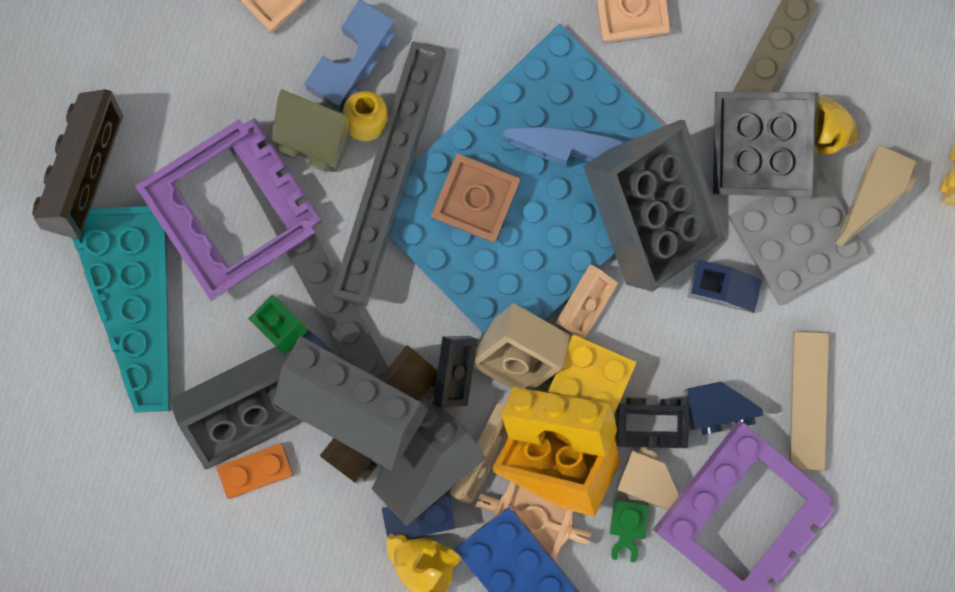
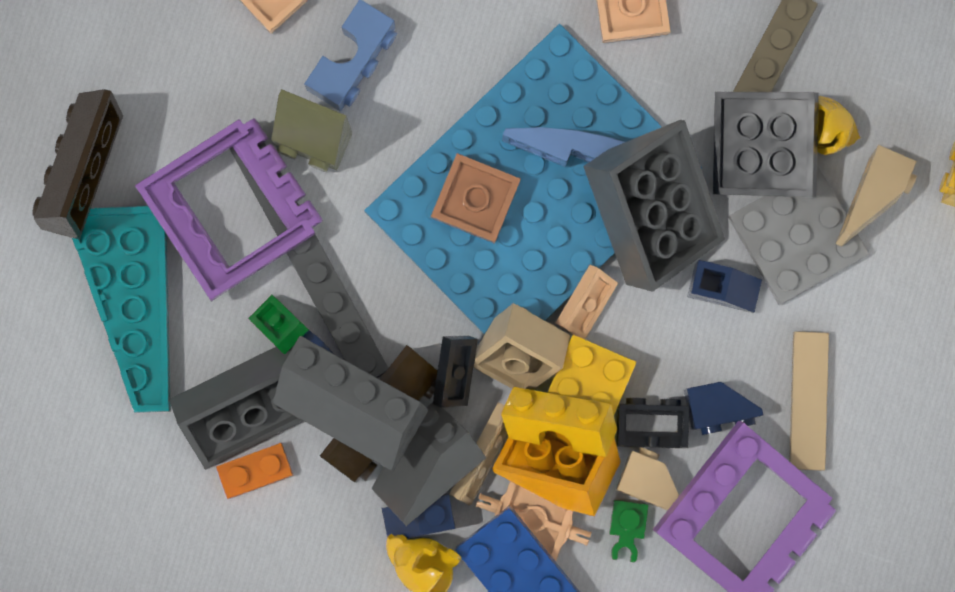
(366, 115): yellow head -> none
(389, 174): dark grey plate -> none

